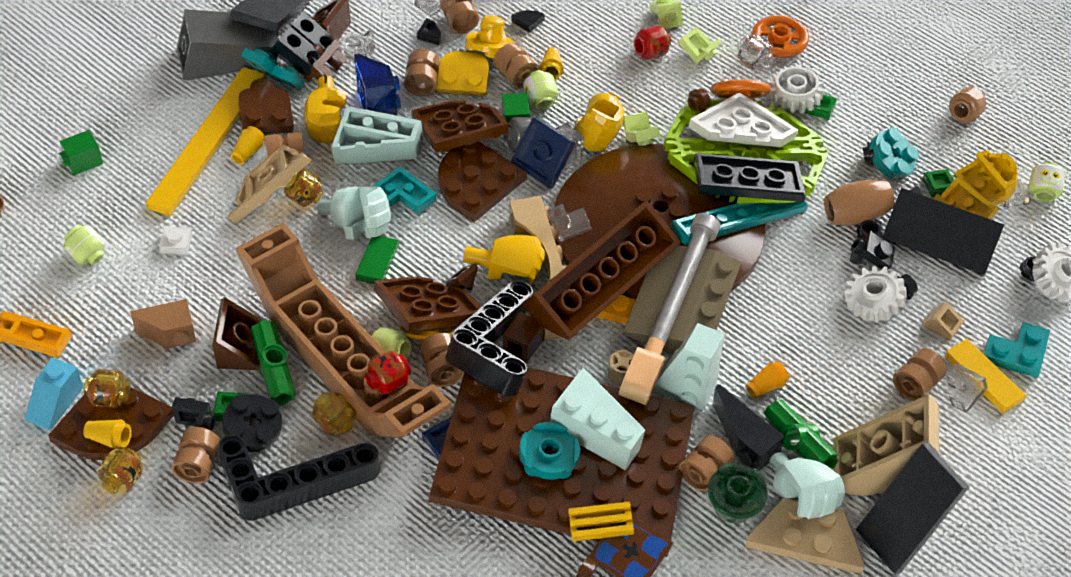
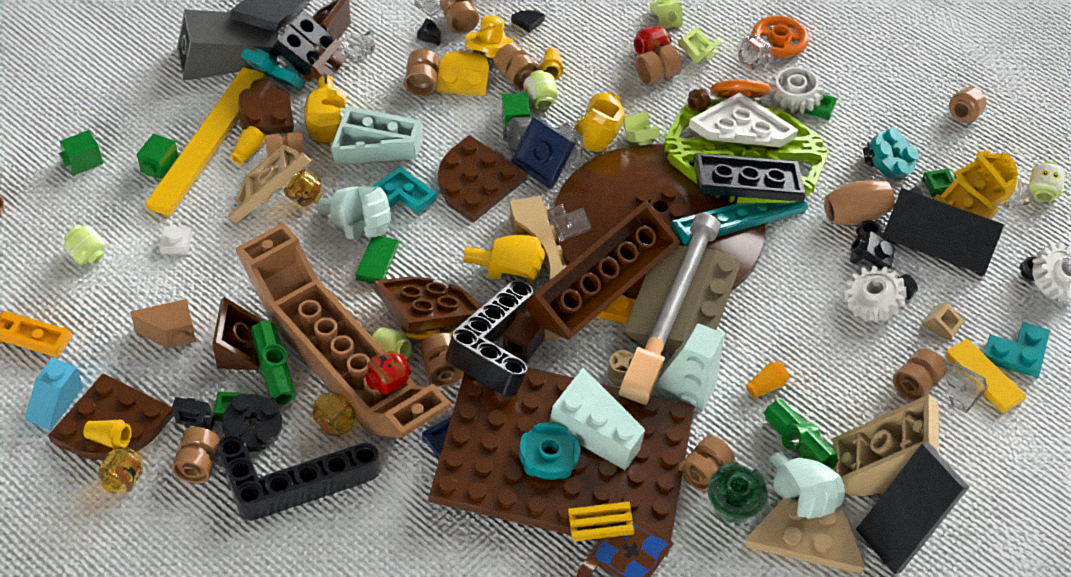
(107, 388): clear yellow head -> none
(157, 156): none -> green brick
(376, 85): clear blue slope -> none
(459, 124): reddish brown plate -> none
(464, 277): reddish brown slope -> none
(658, 64): none -> medium nougat wheel
(749, 434): black slope -> none

